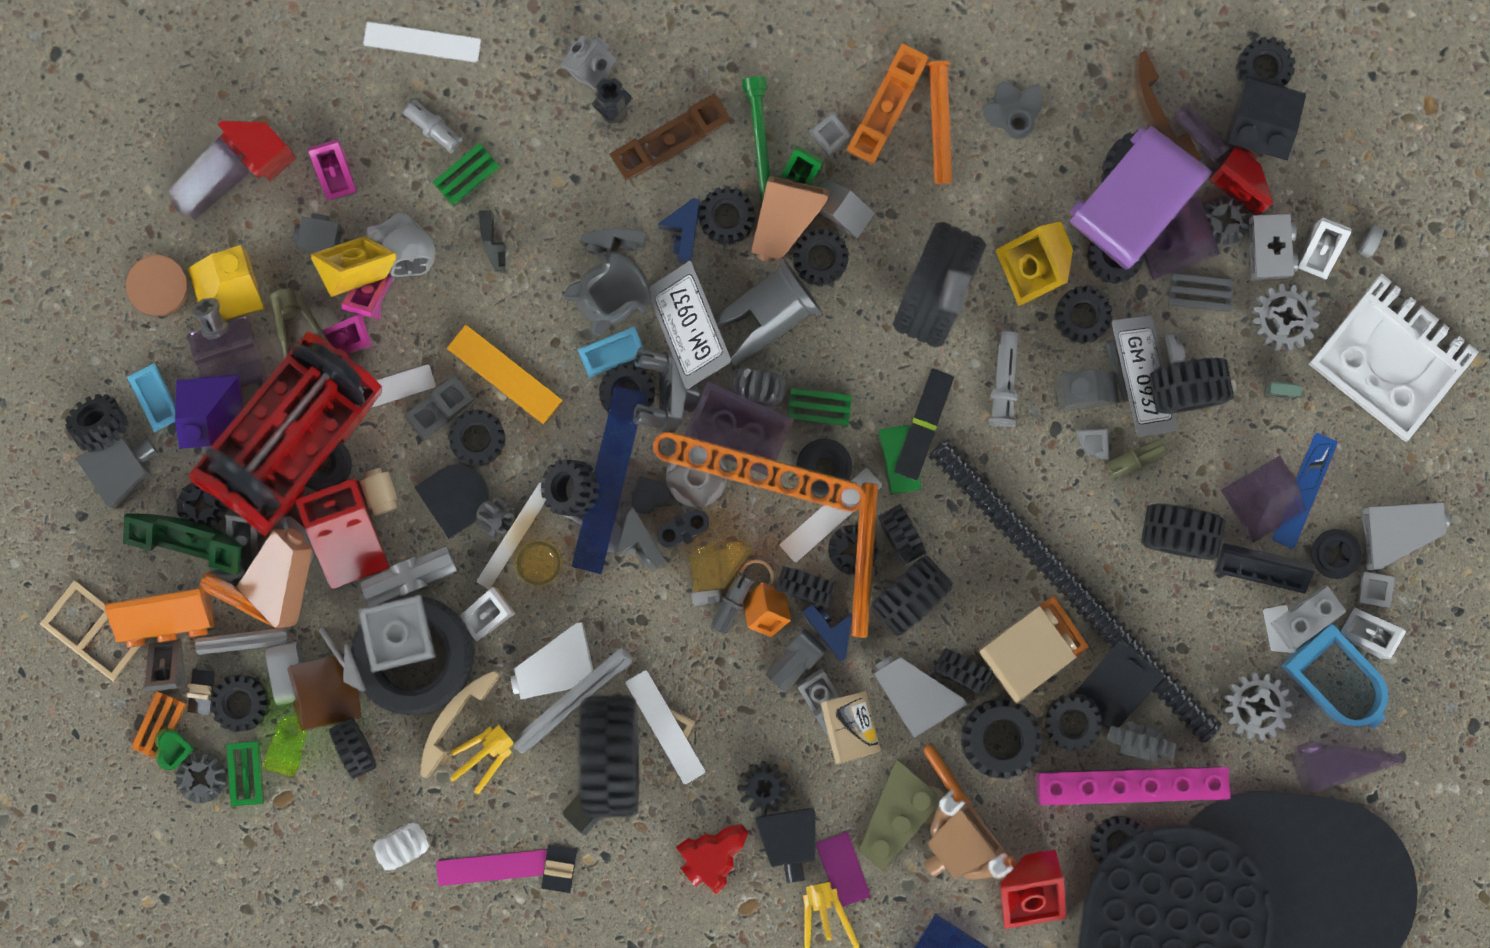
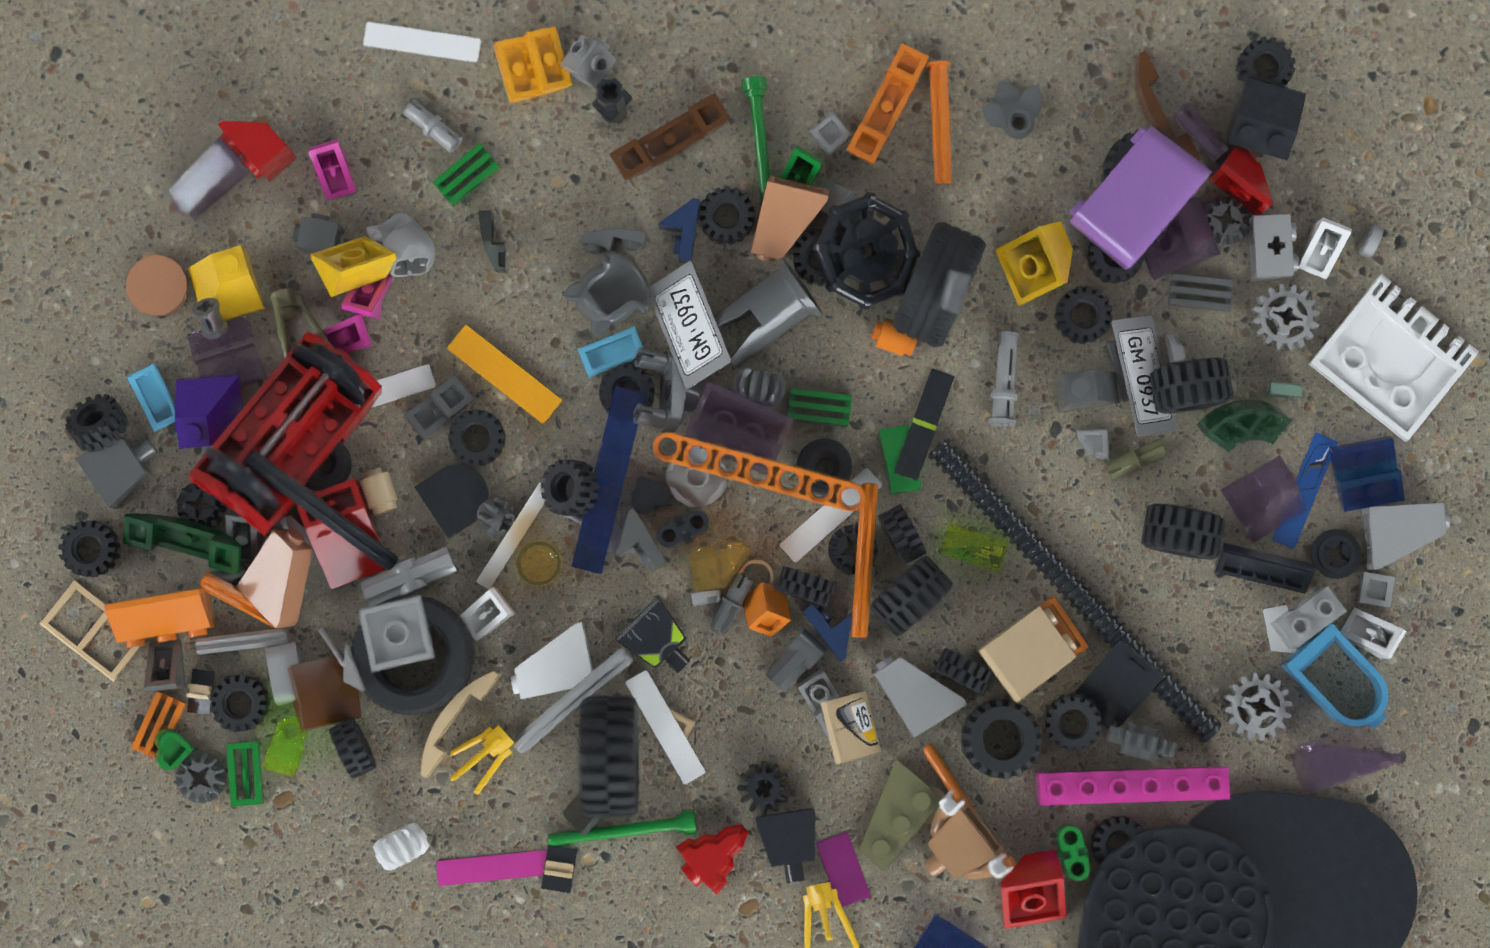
(71, 544): none -> black tyre
(320, 510): none -> black axle
(532, 64): none -> light orange slope
(655, 637): none -> black torso
(682, 823): none -> green piece
(883, 247): none -> black plate
(891, 340): none -> orange brick
(974, 548): none -> clear neon green tile
(1072, 852): none -> green piece
(1243, 422): none -> clear green brick
(1367, 473): none -> clear blue slope

